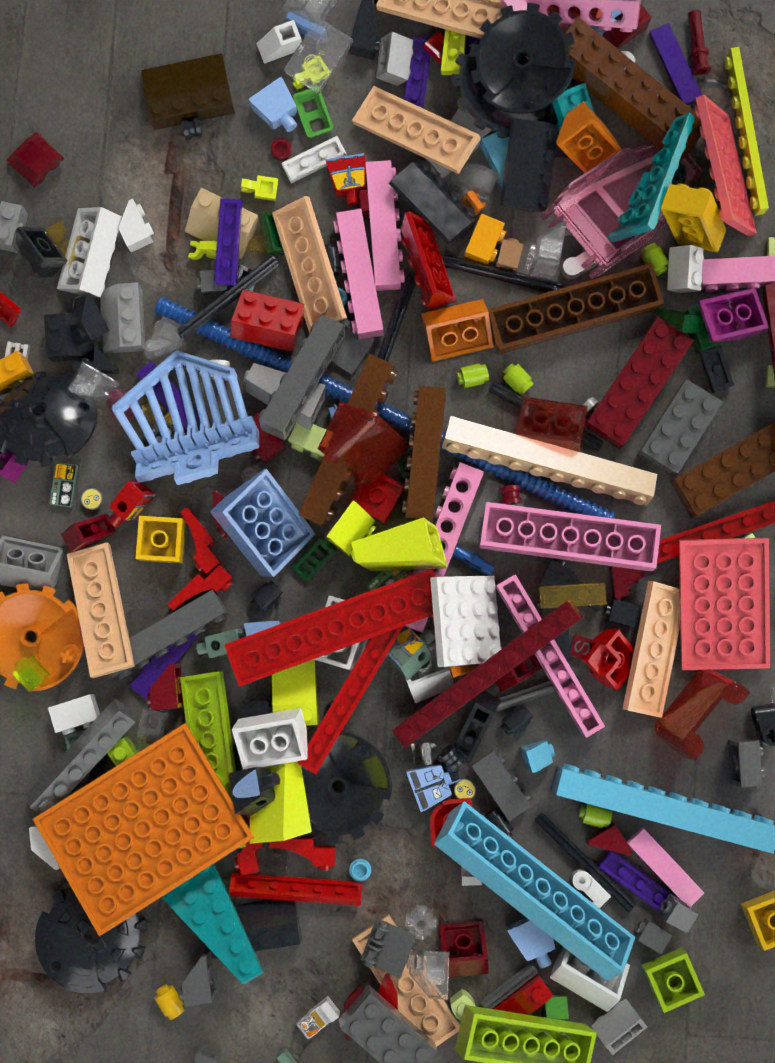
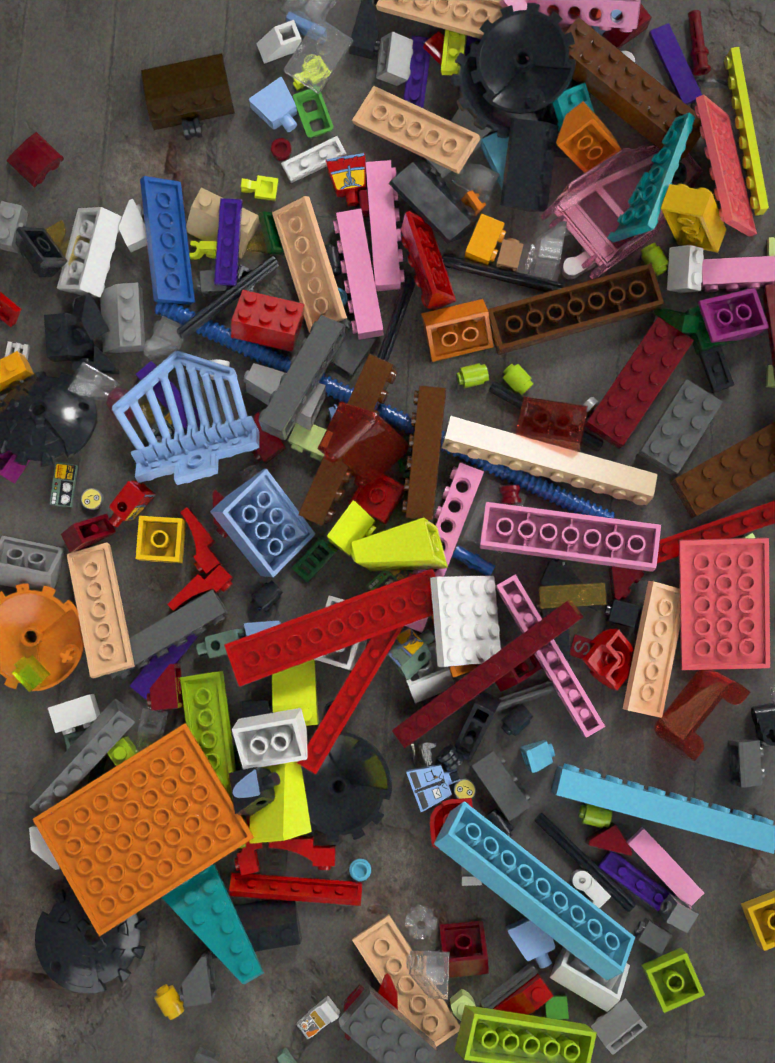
(167, 241): none -> blue plate
(388, 948): dark grey hinge -> none

